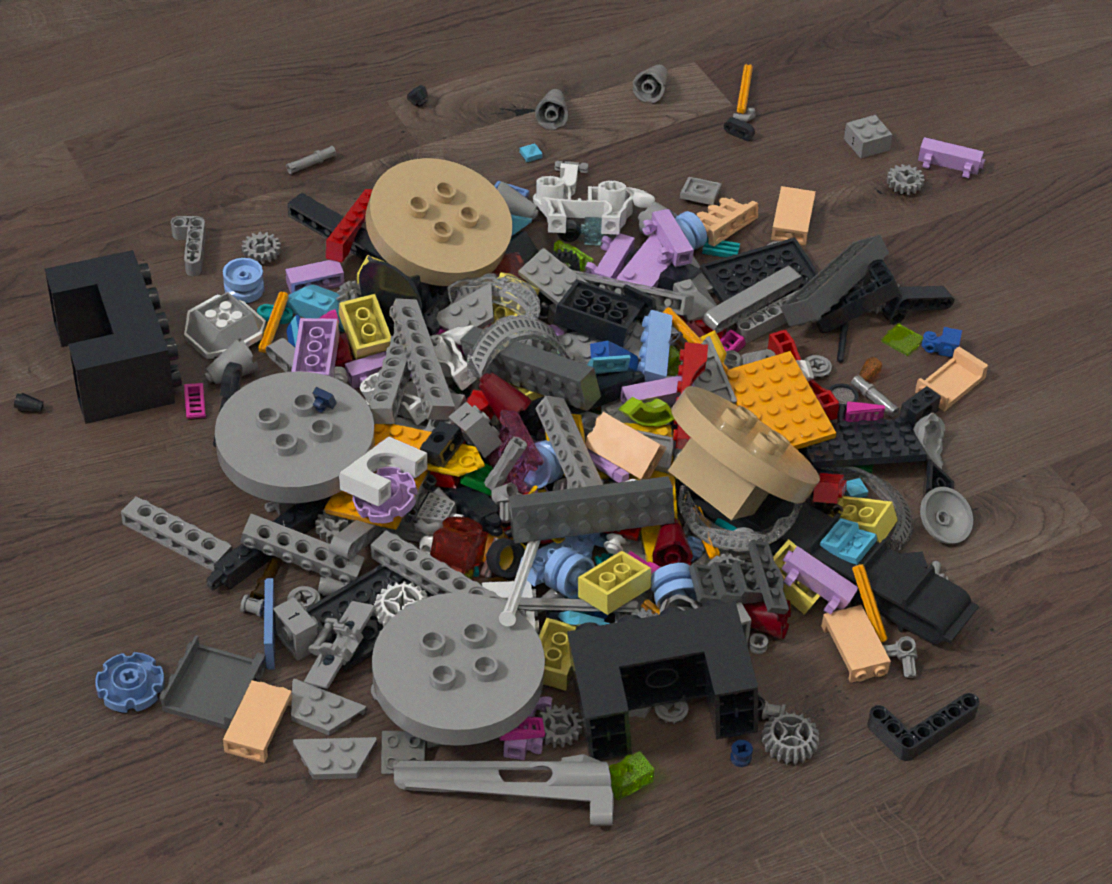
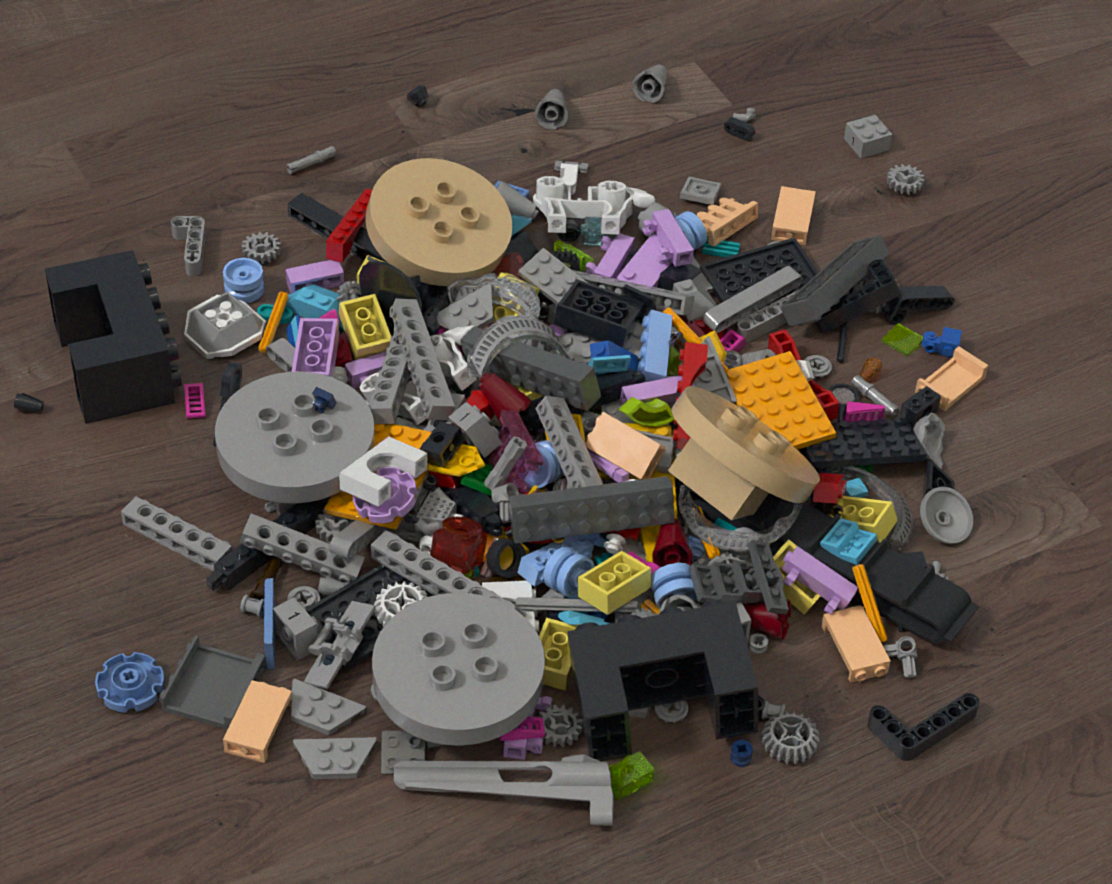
(238, 353): light grey cone -> none
(508, 616): white axle -> none
(530, 152): medium azure tile -> none
(744, 89): light orange axle -> none
(951, 156): lavender brick -> none

